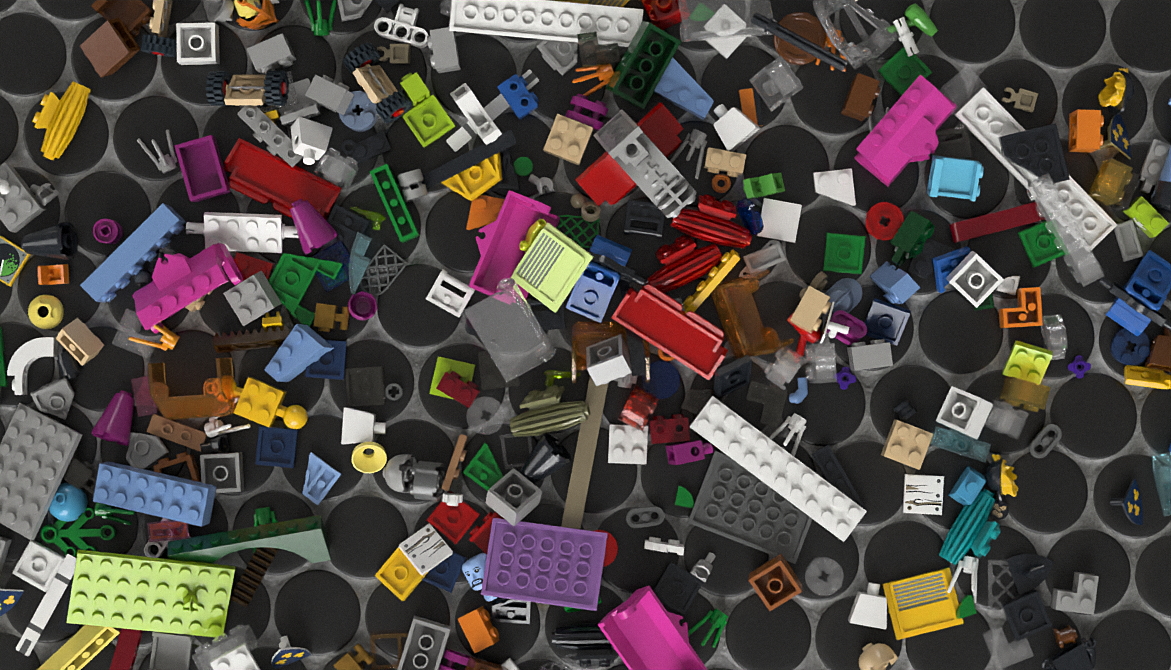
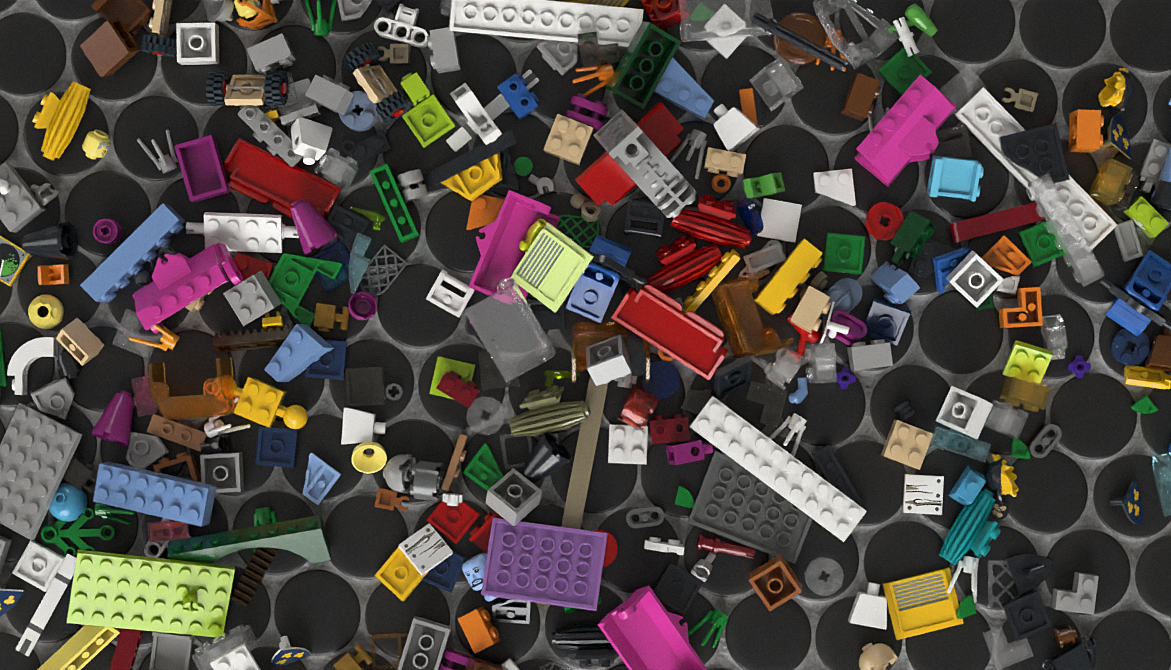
(96, 144): none -> light yellow head
(388, 499): none -> dark orange plate
(717, 545): none -> dark red pin
(788, 276): none -> yellow brick
(1006, 257): none -> orange wing
(1019, 449): none -> green tile
(1144, 405): none -> green tile

